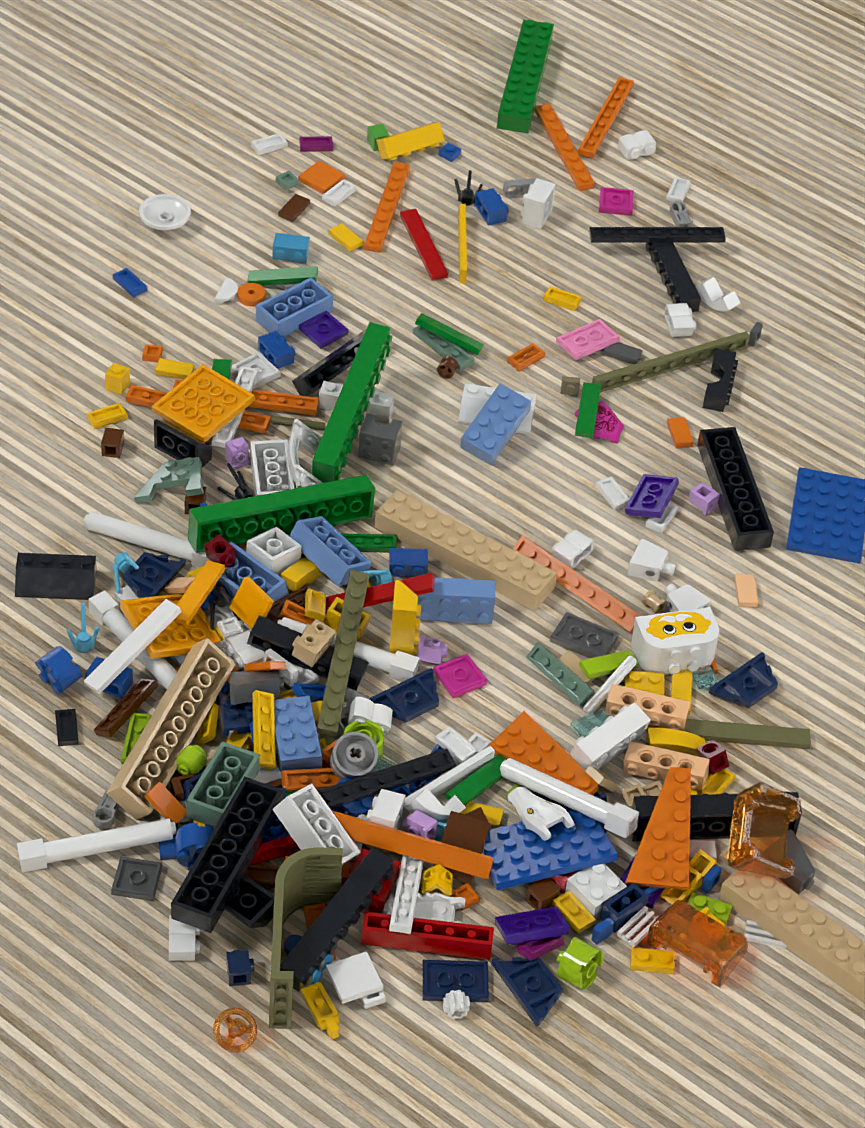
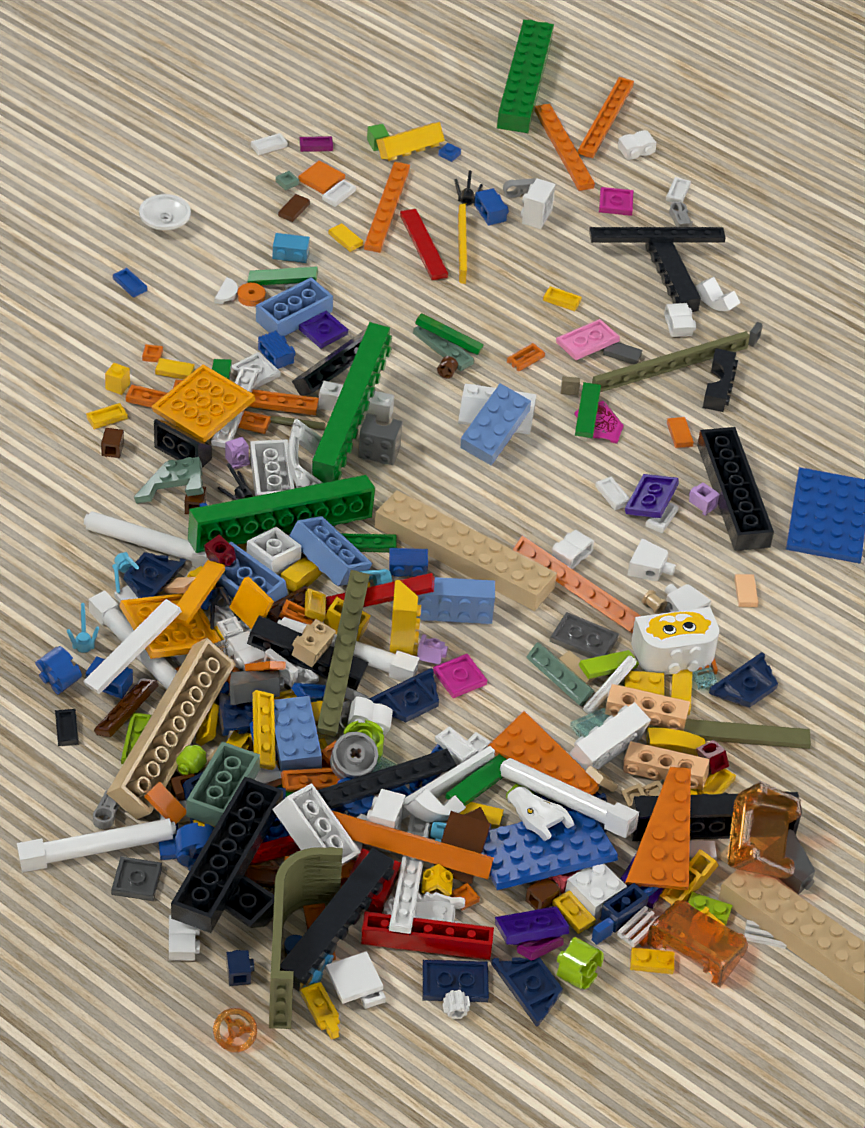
(55, 576): black slope -> none
(421, 825): lavender brick -> none
(711, 879): blue tile -> none

